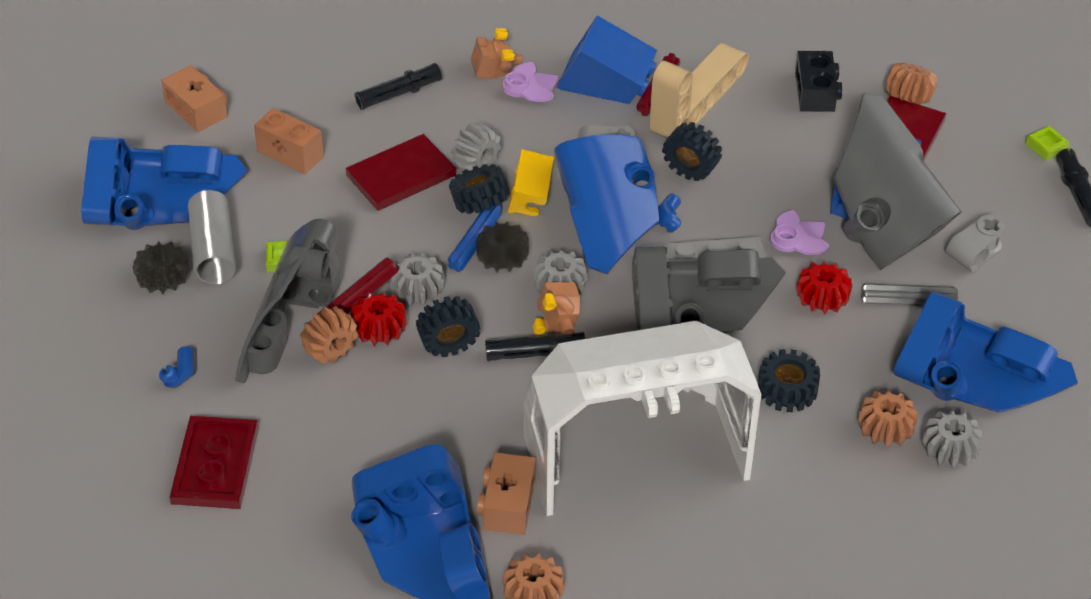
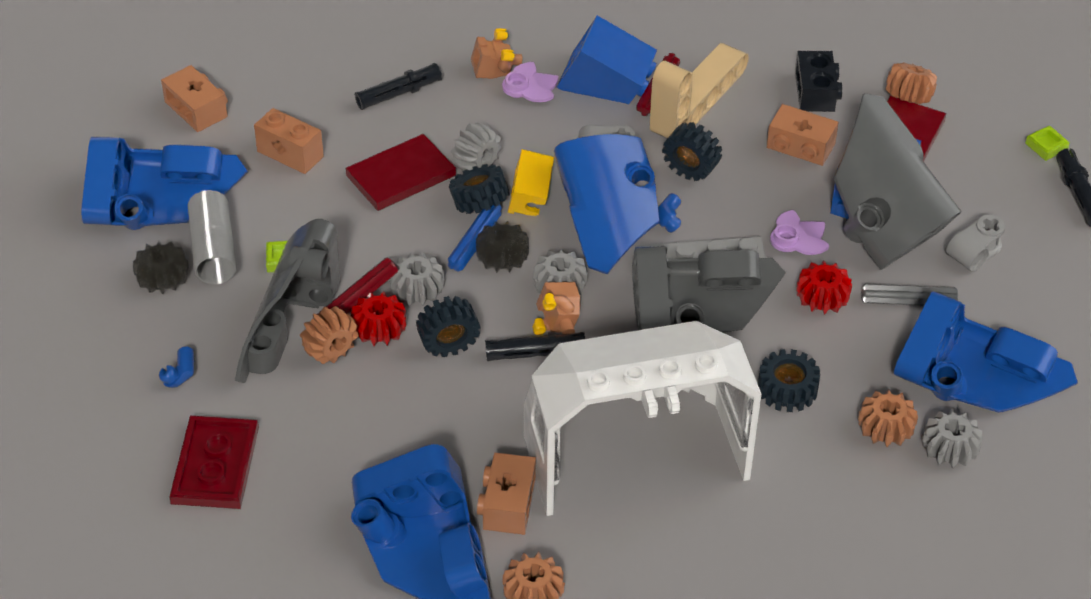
(802, 134): none -> nougat brick

